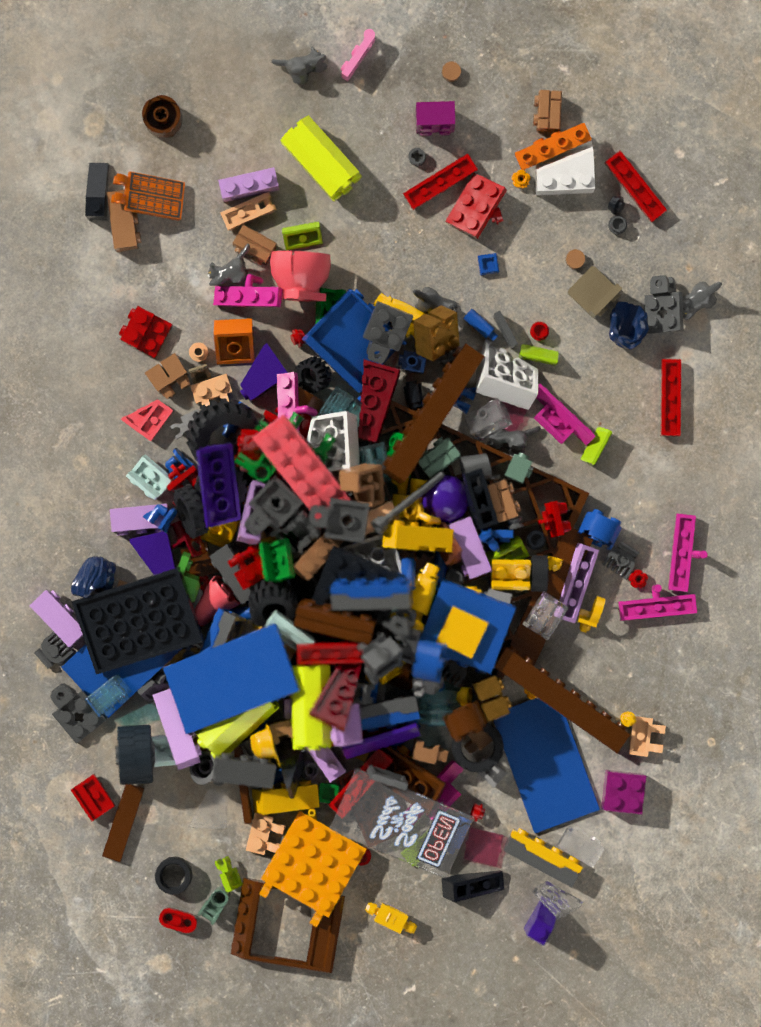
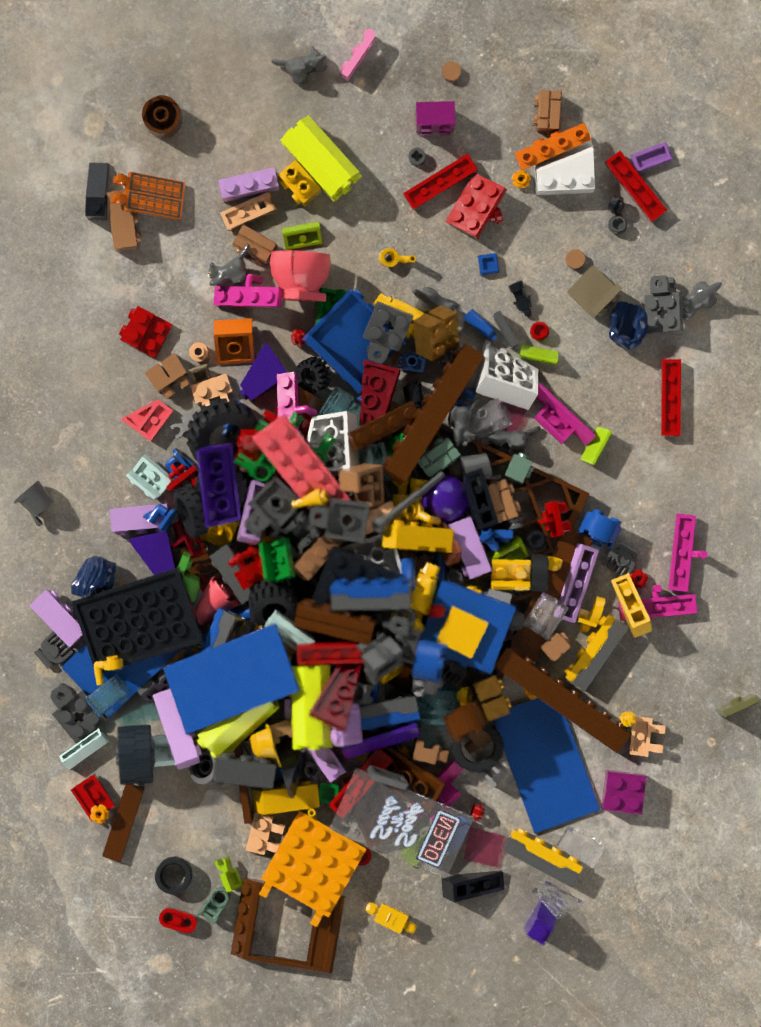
(35, 500): none -> dark grey hat
(84, 749): none -> light aqua piece
(104, 814): none -> light orange plate
(110, 664): none -> yellow plate
(299, 183): none -> yellow brick
(316, 498): none -> yellow cone
(382, 426): none -> reddish brown plate
(395, 258): none -> yellow plate
(436, 611): none -> red plate
(460, 419): none -> dark grey animal
(517, 621): none -> dark grey plate
(522, 301): none -> black piece
(555, 646): none -> medium nougat brick
(596, 652): none -> piece
(632, 605): none -> yellow slope
(651, 157): none -> medium lavender tile
(737, 705): none -> olive plate

